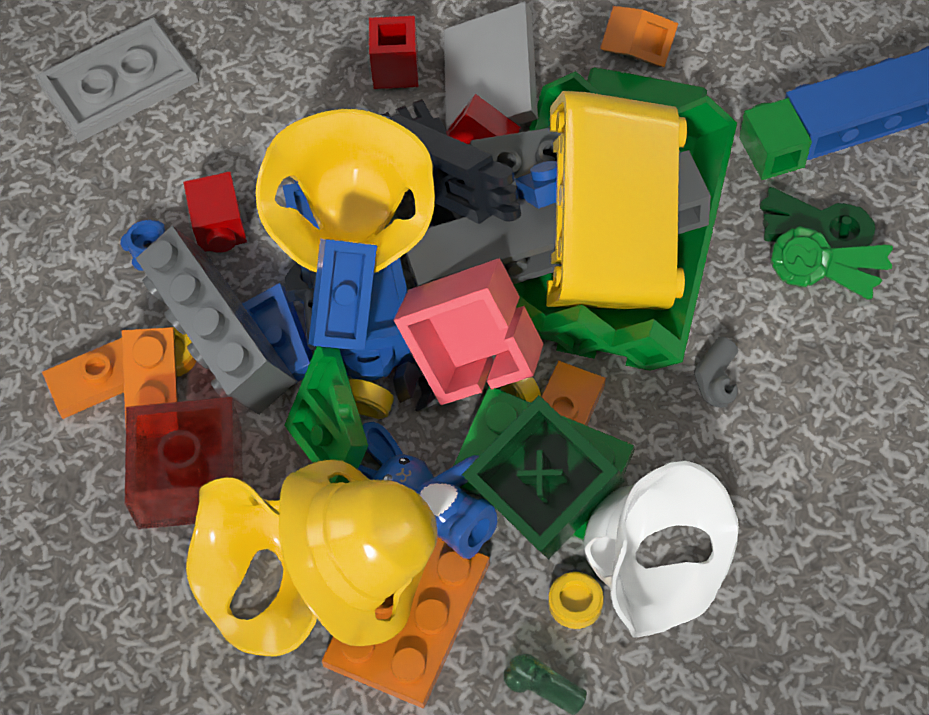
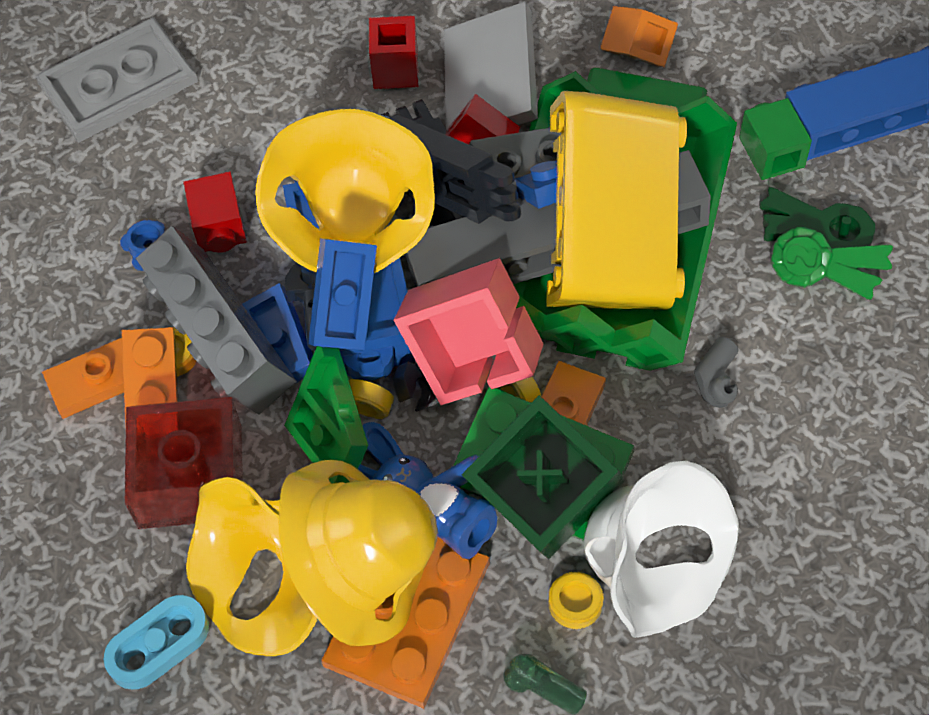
(153, 638): none -> medium azure plate

